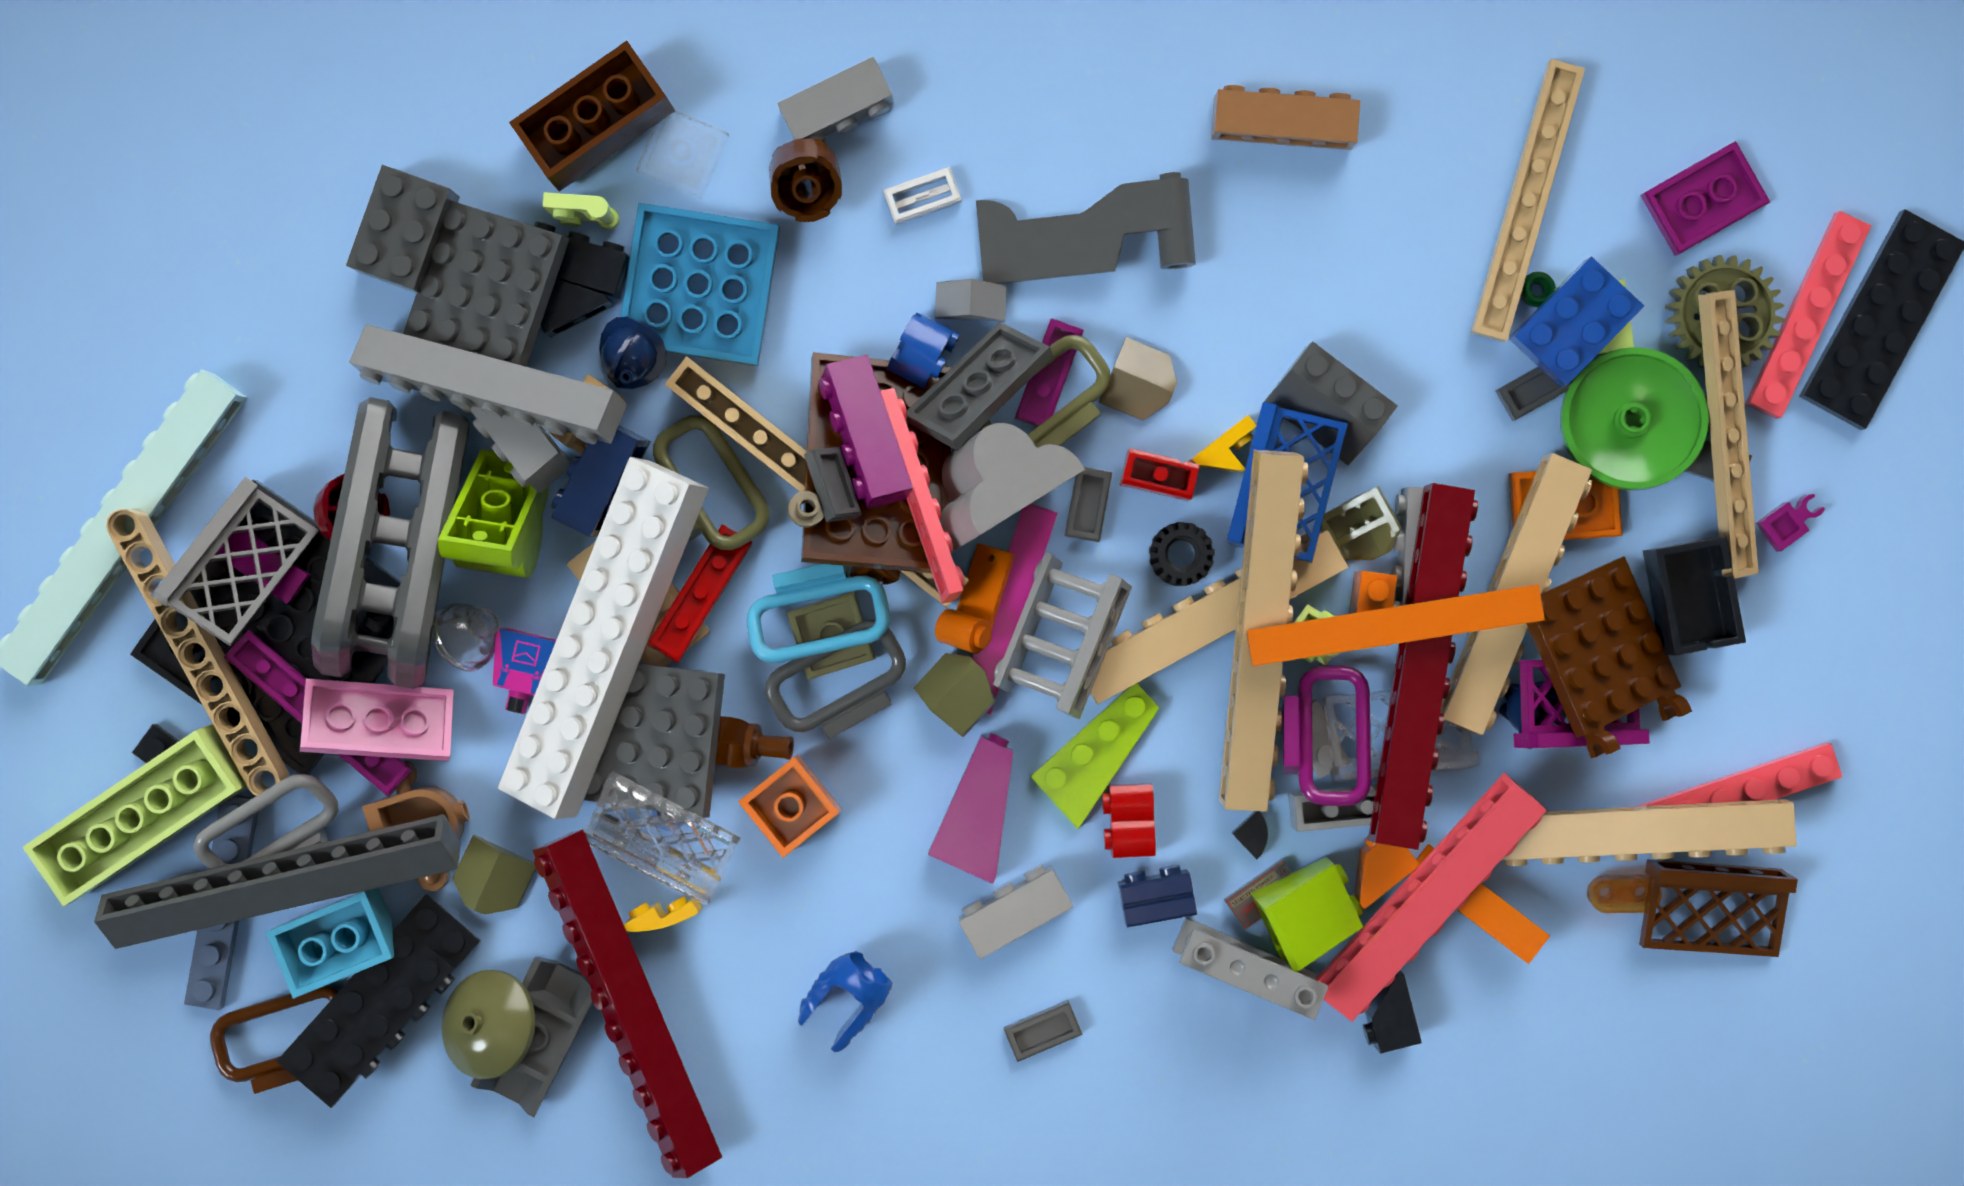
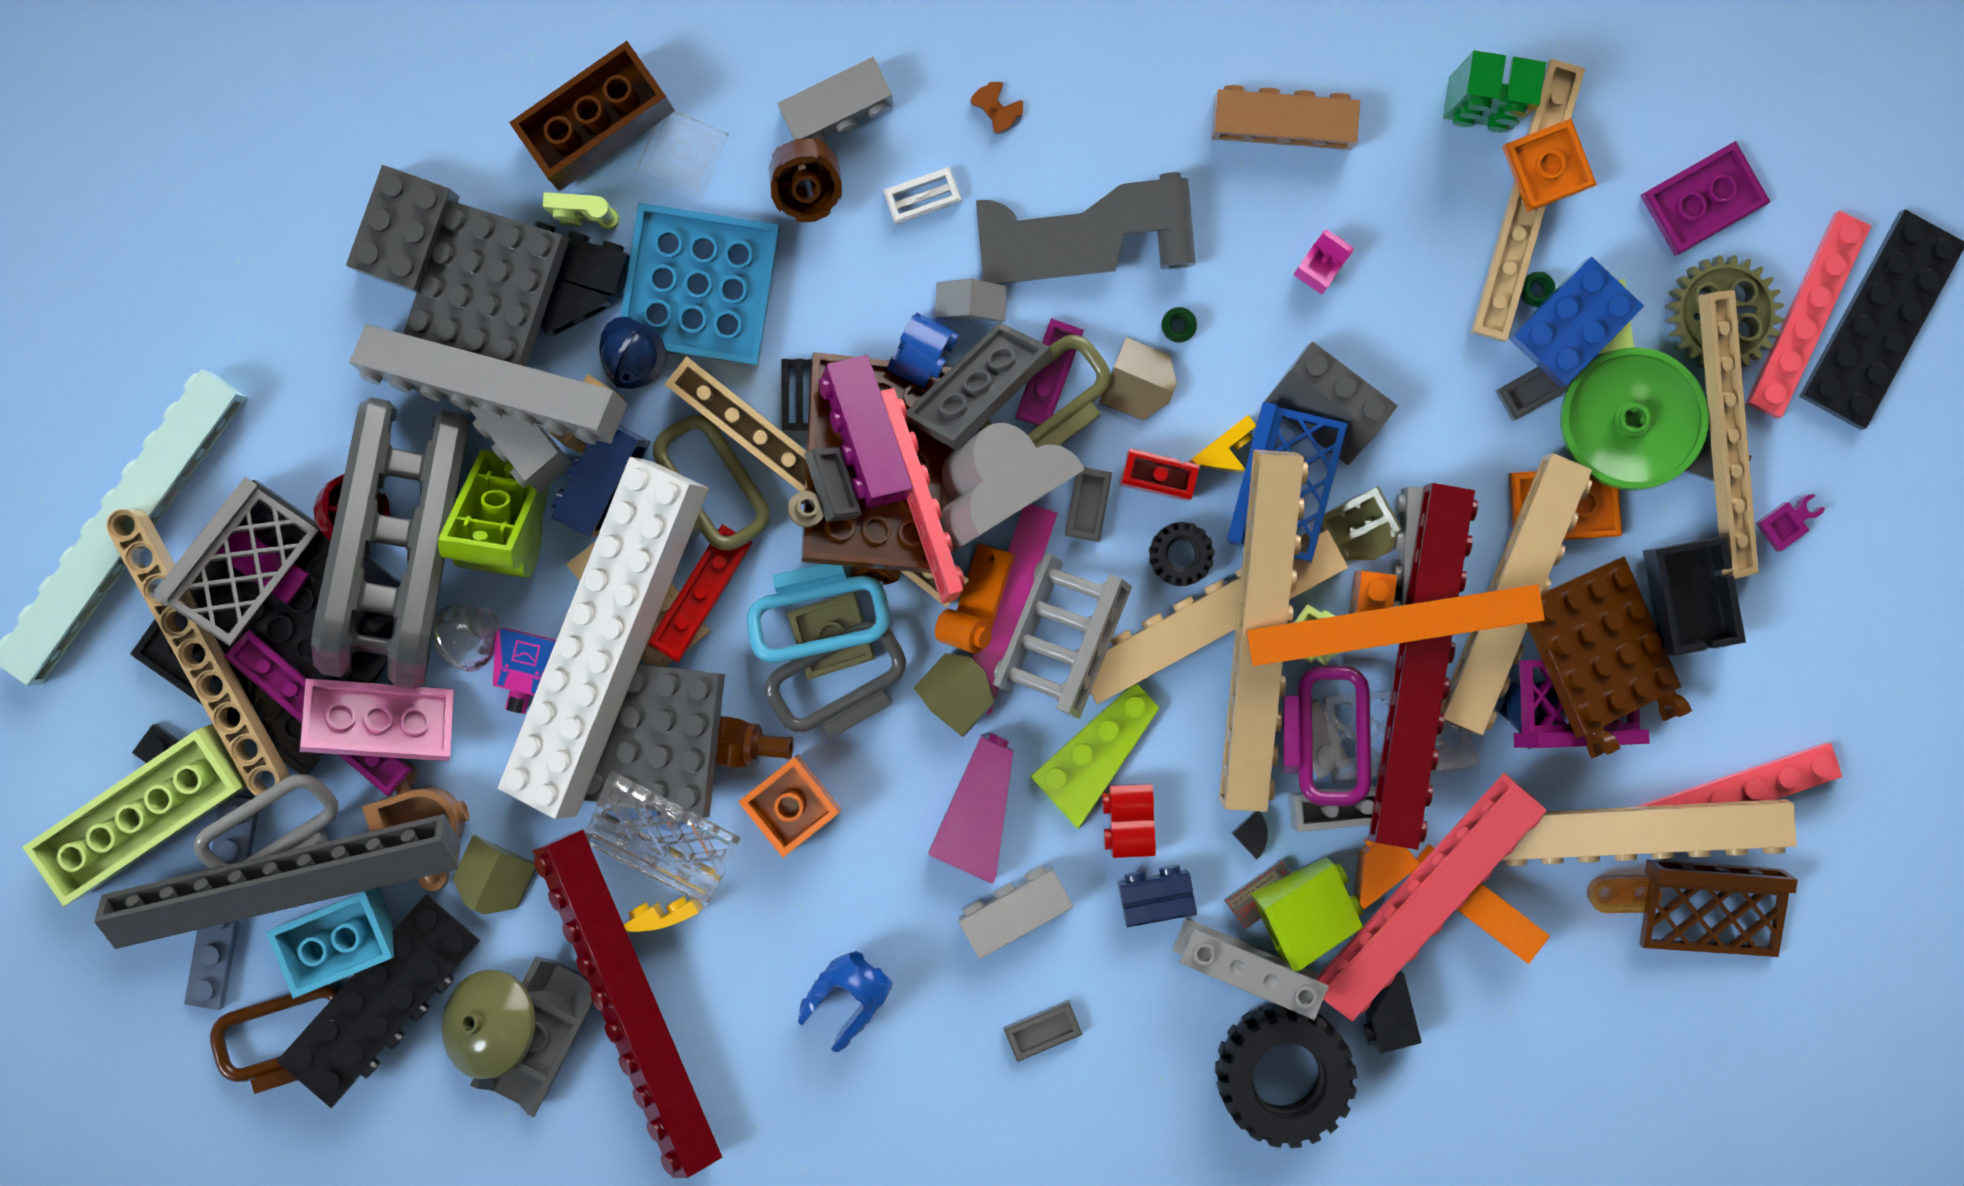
(785, 393): none -> black tile
(1001, 116): none -> dark orange piece
(1184, 315): none -> dark green plate
(1310, 1114): none -> black tyre
(1323, 261): none -> dark pink bracket
(1480, 97): none -> green piece
(1549, 165): none -> orange tile

